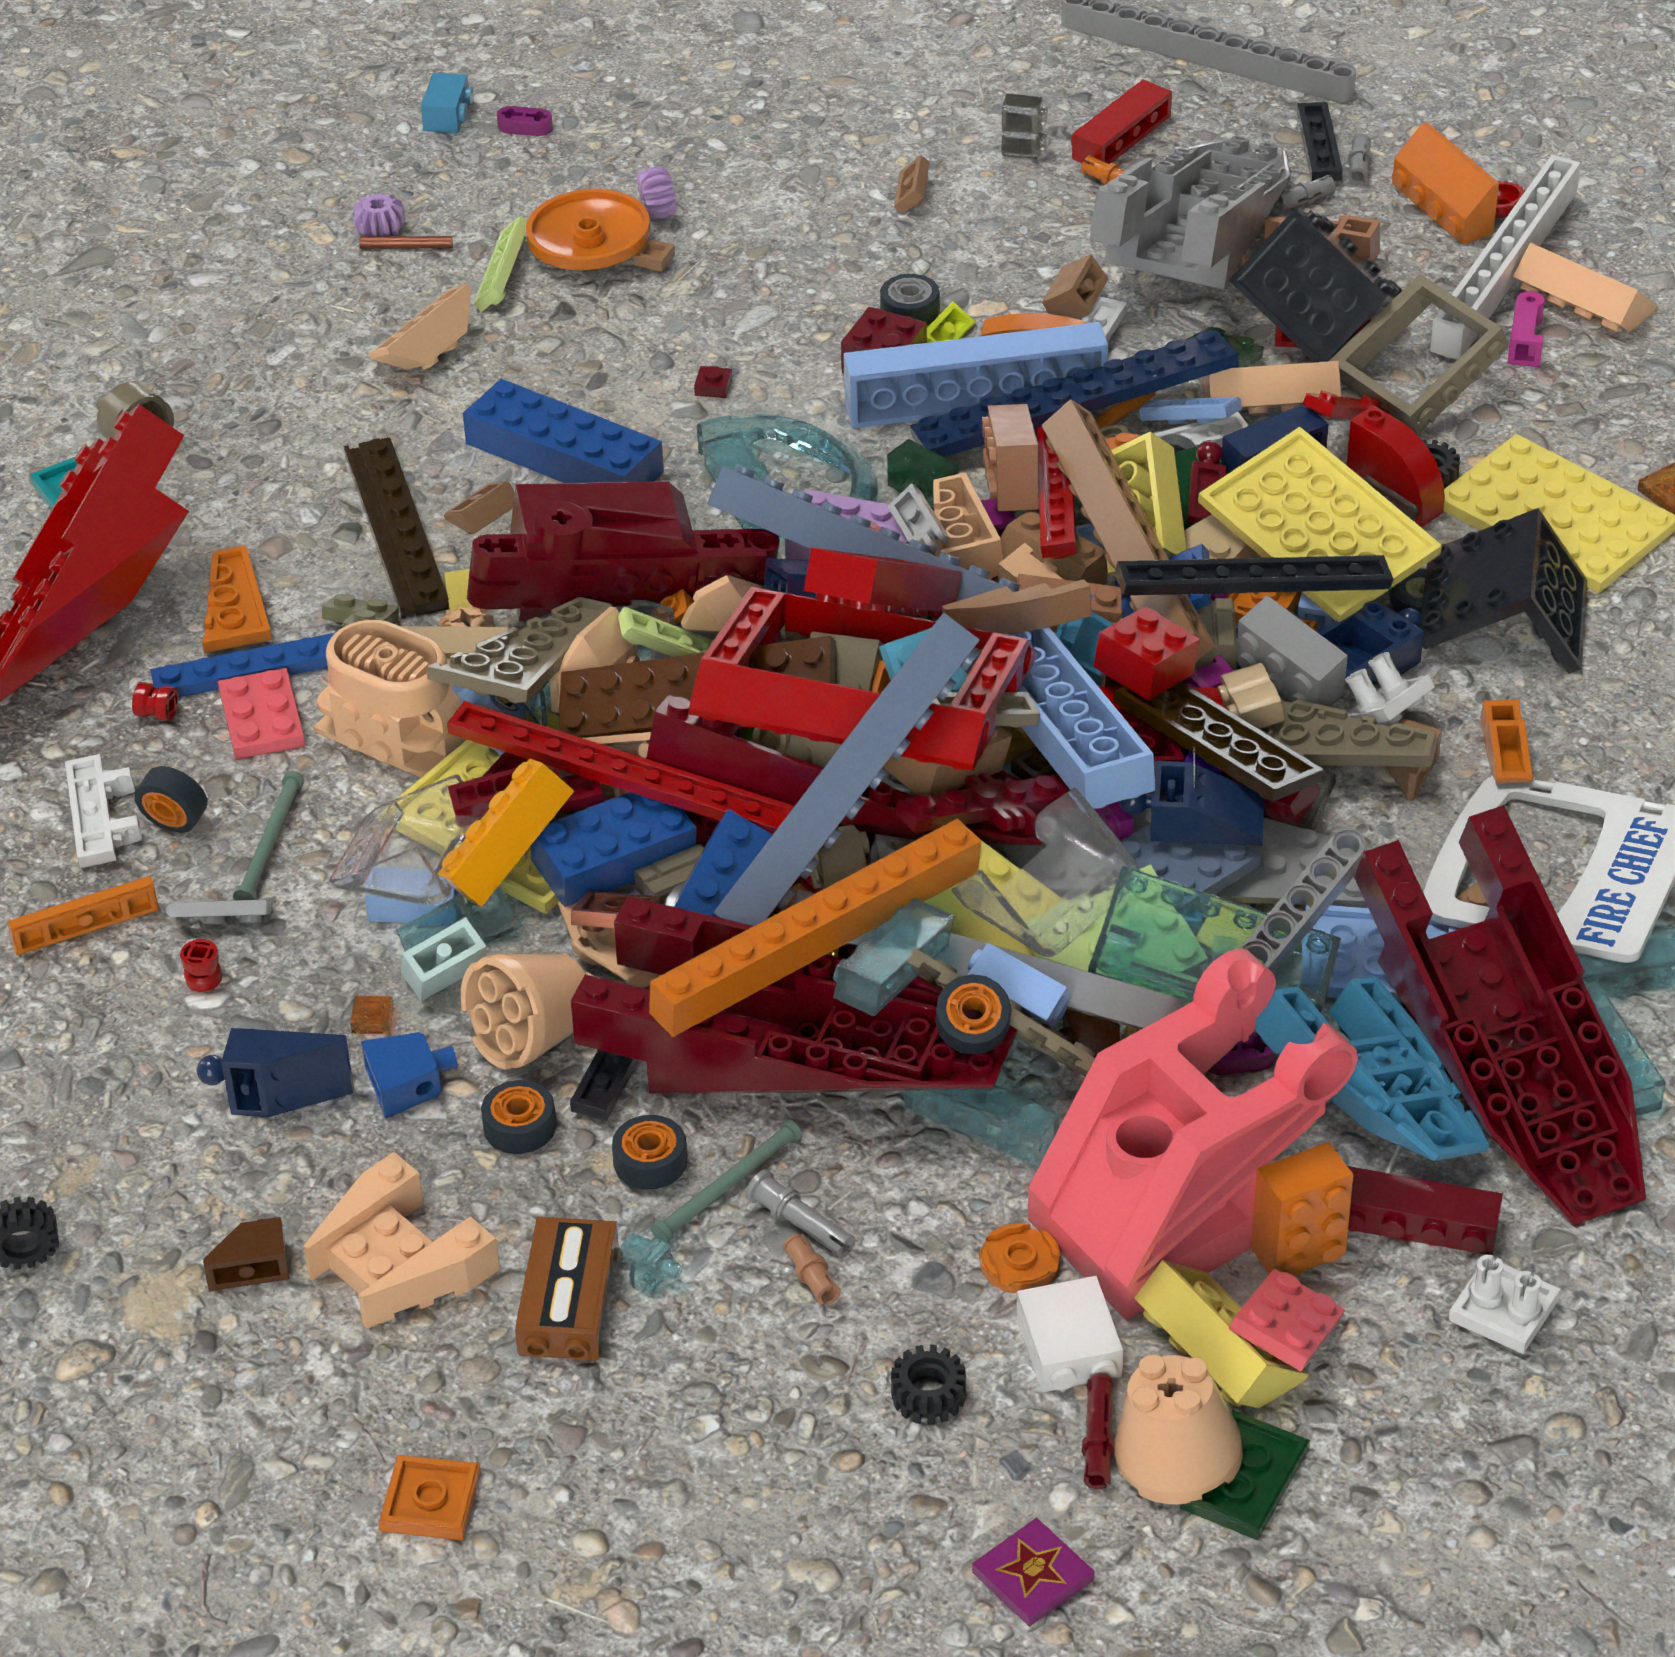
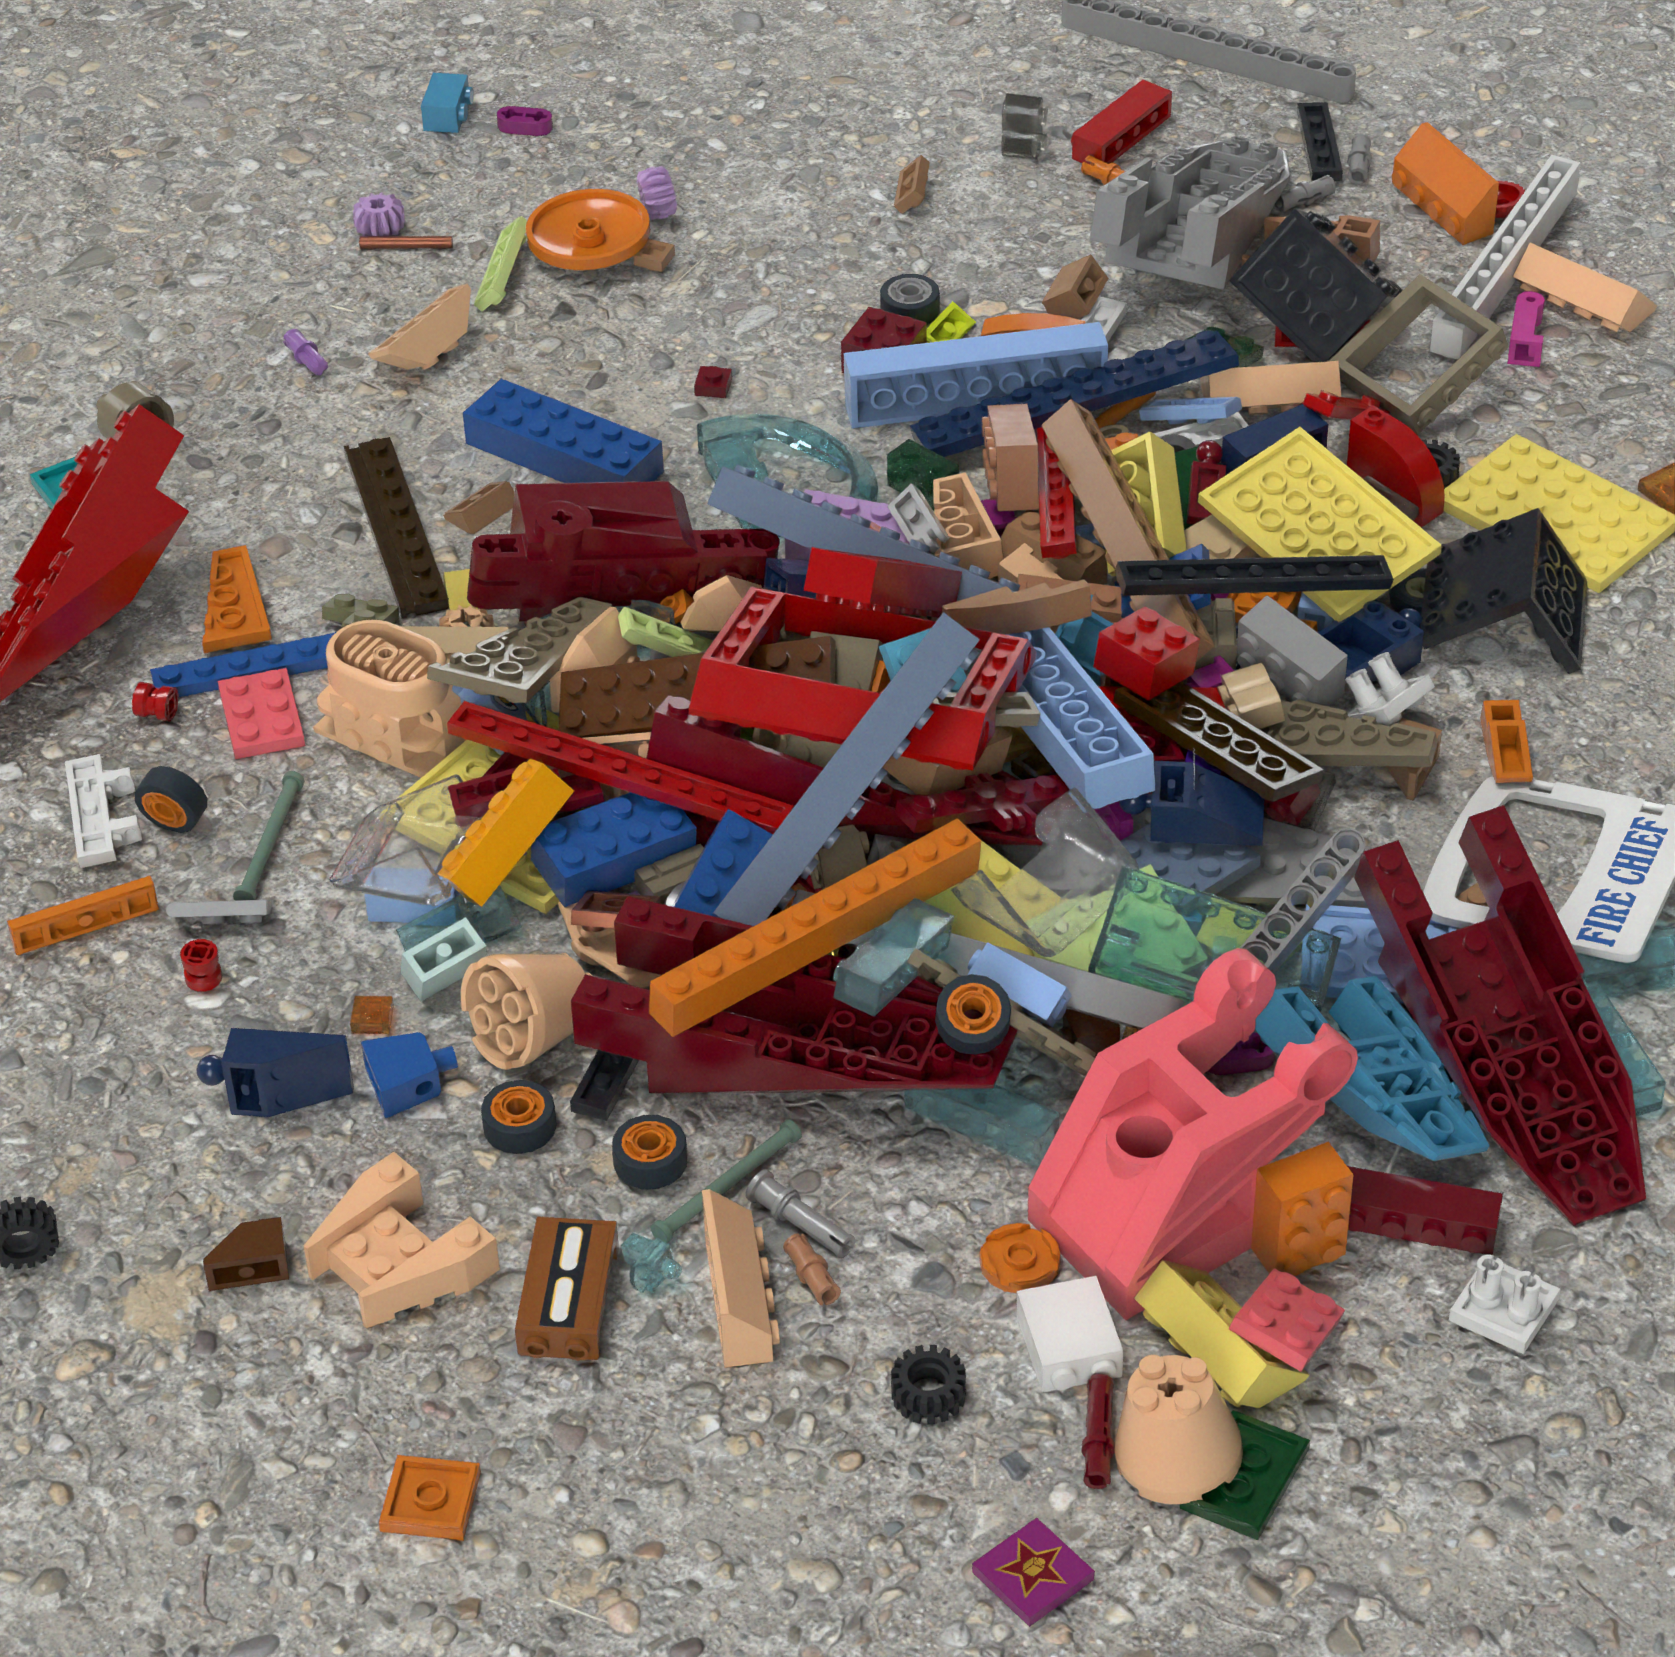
(305, 351): none -> medium lavender axle
(738, 1282): none -> light nougat slope

